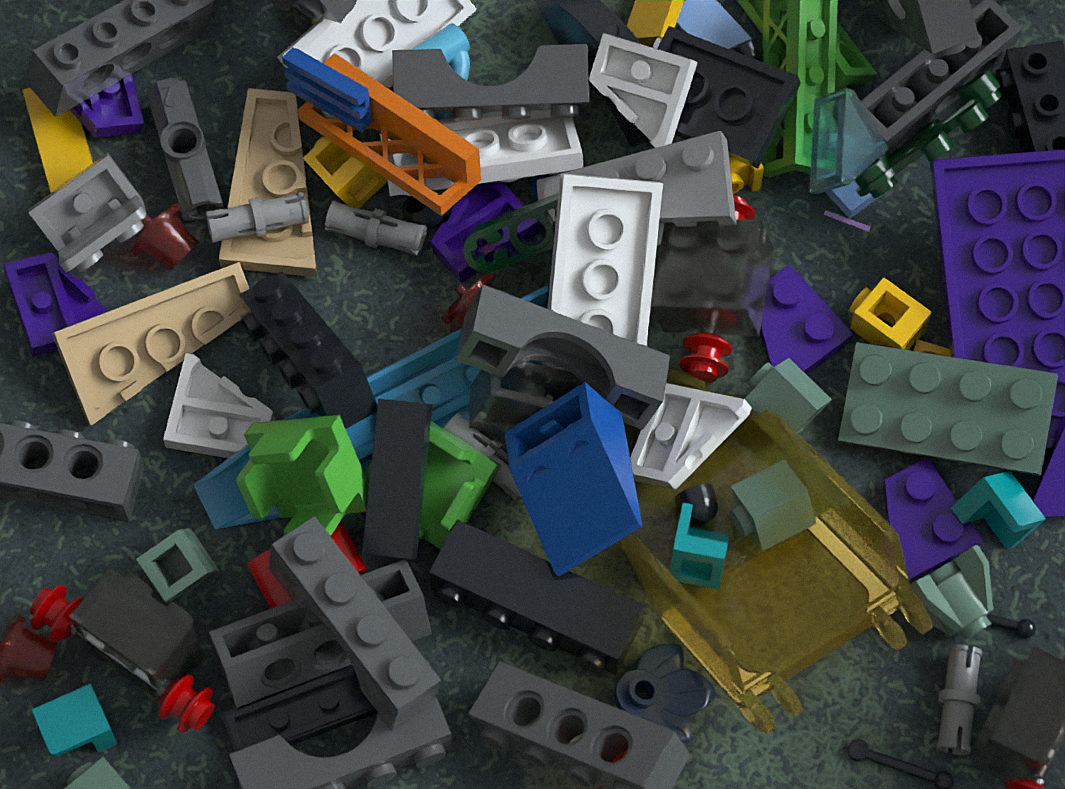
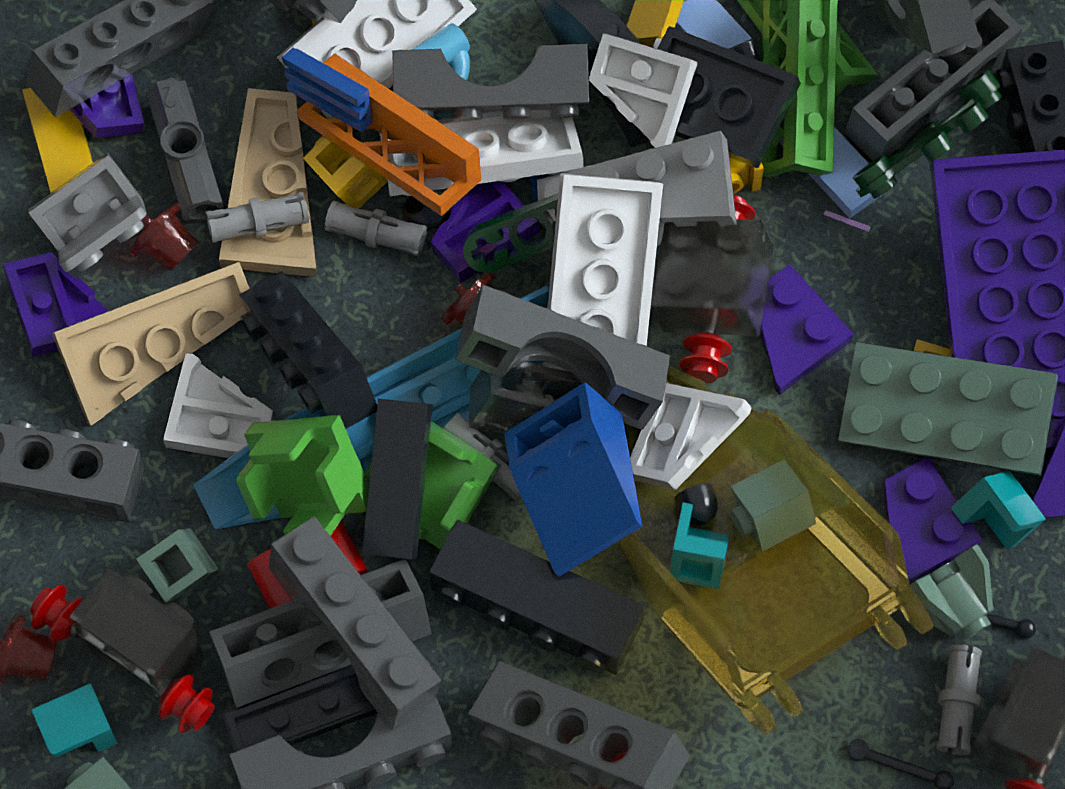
(671, 690): dark blue plate -> none
(787, 393): sand green brick -> none
(842, 141): clear light blue slope -> none
(893, 305): yellow brick -> none

